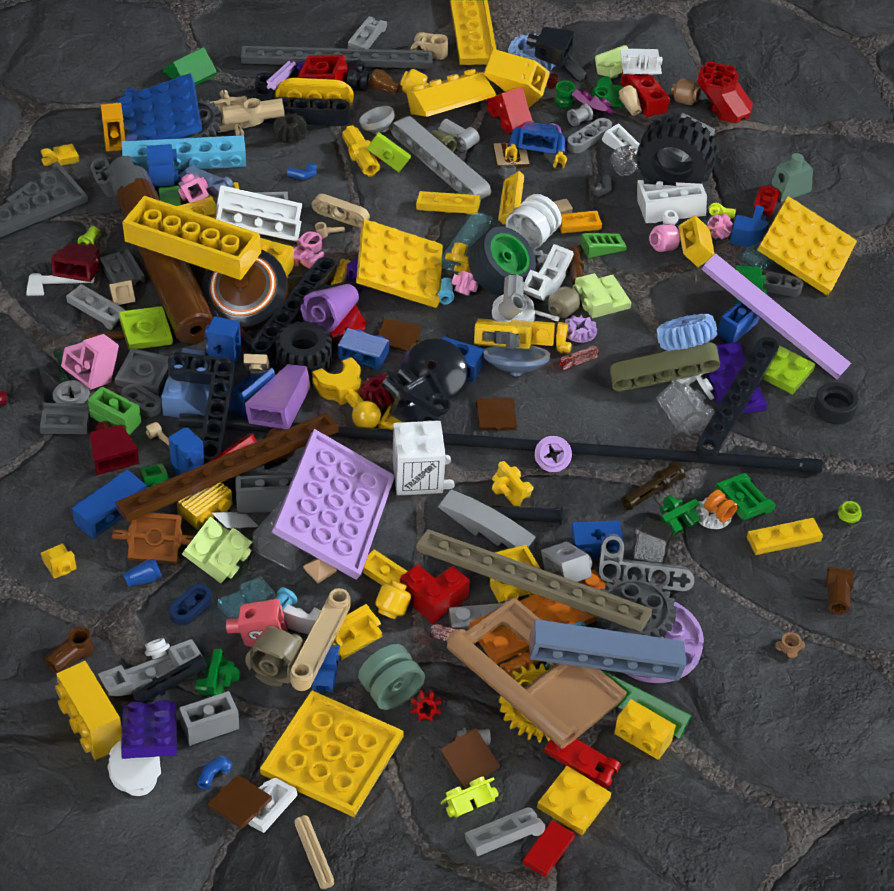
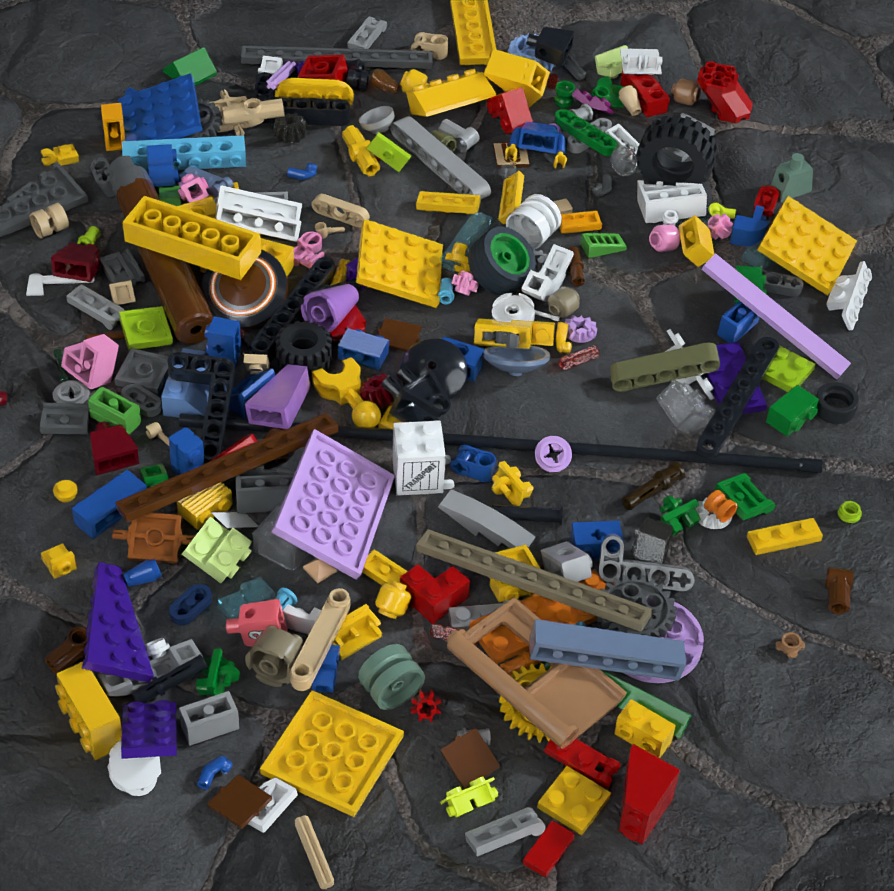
(51, 219): none -> tan wheel
(65, 490): none -> yellow plate
(113, 630): none -> dark purple wing
(270, 64): none -> white bracket
(475, 463): none -> blue piece
(496, 414): reddish brown piece -> none
(513, 297): light grey piece -> none
(601, 295): yellowish green plate -> none
(602, 144): none -> green beam
(646, 793): none -> red slope
(686, 332): light blue gear -> none
(792, 410): none -> green brick
(849, 294): none -> white bracket

